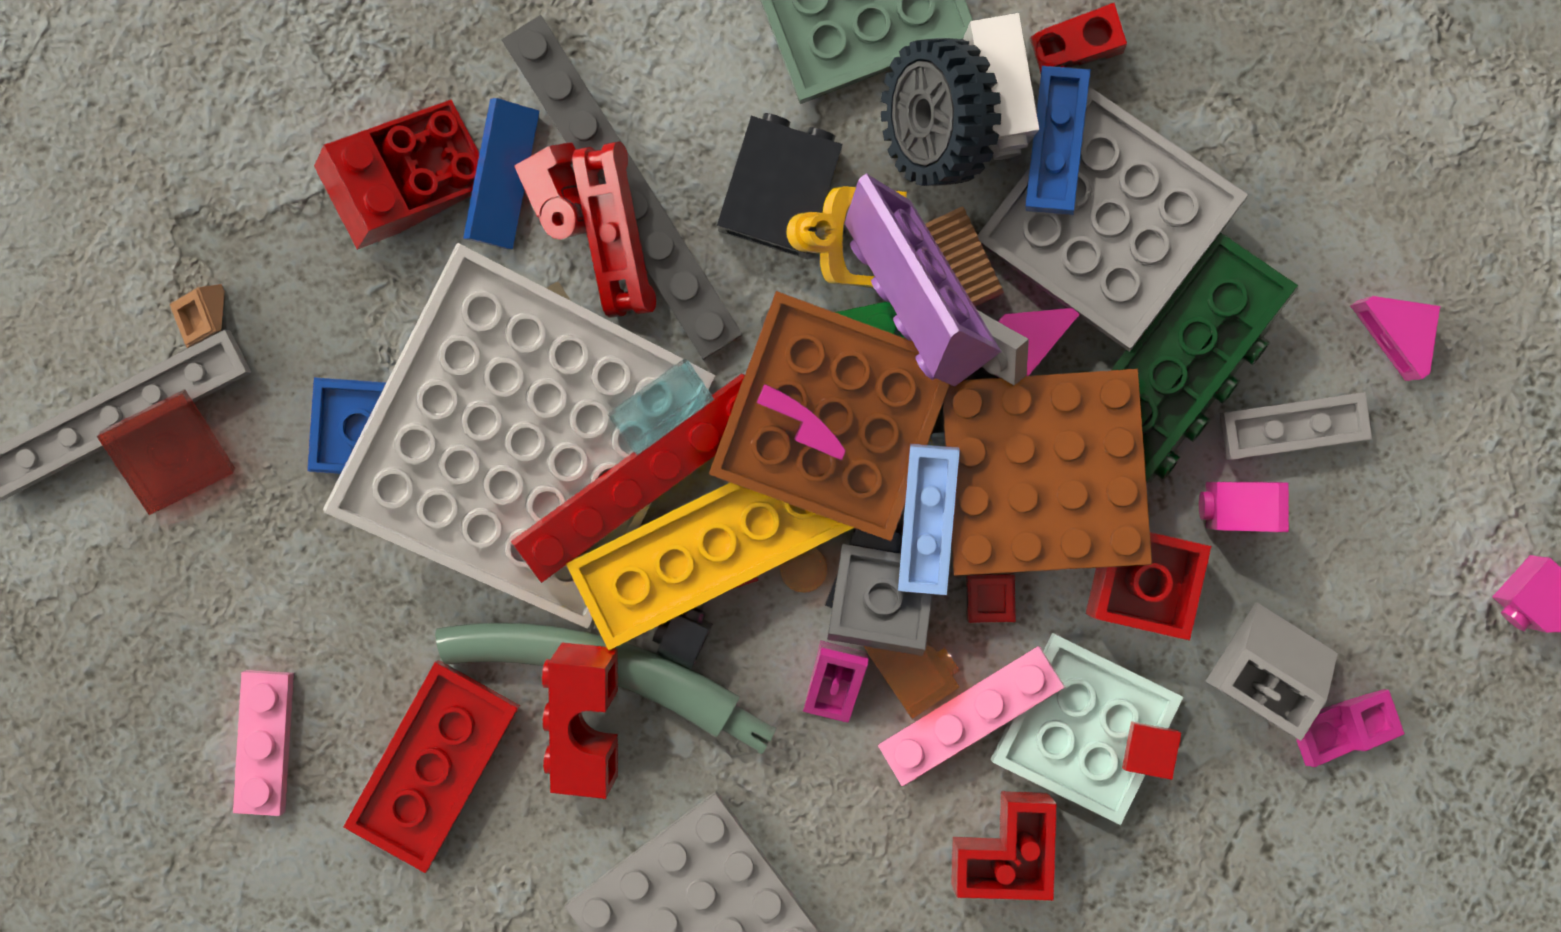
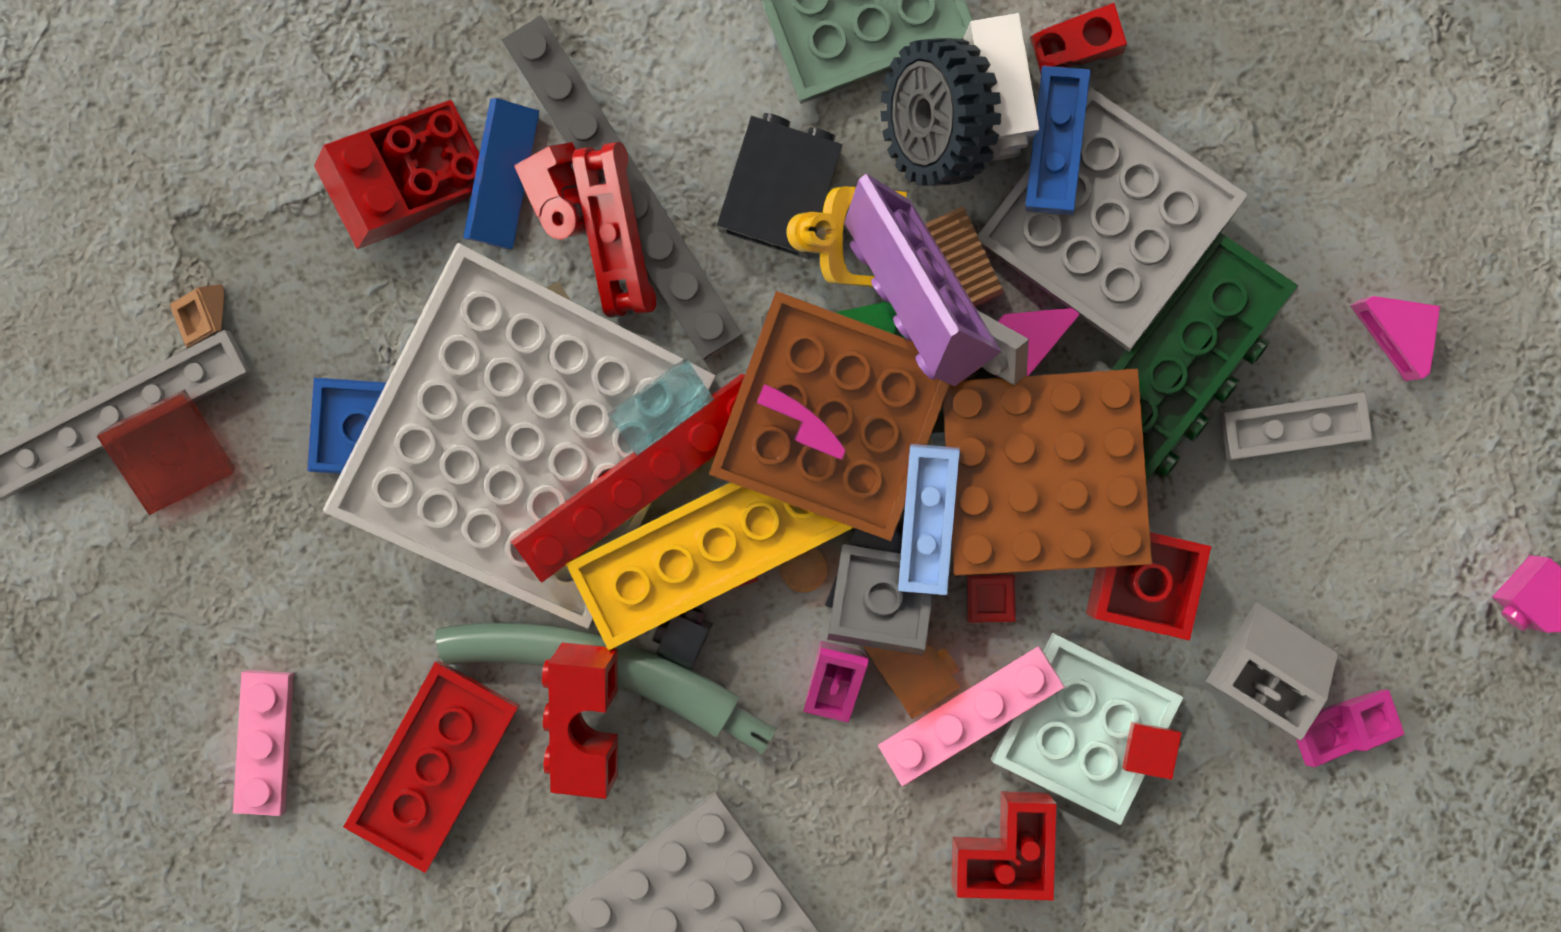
(1245, 506): dark pink slope -> none

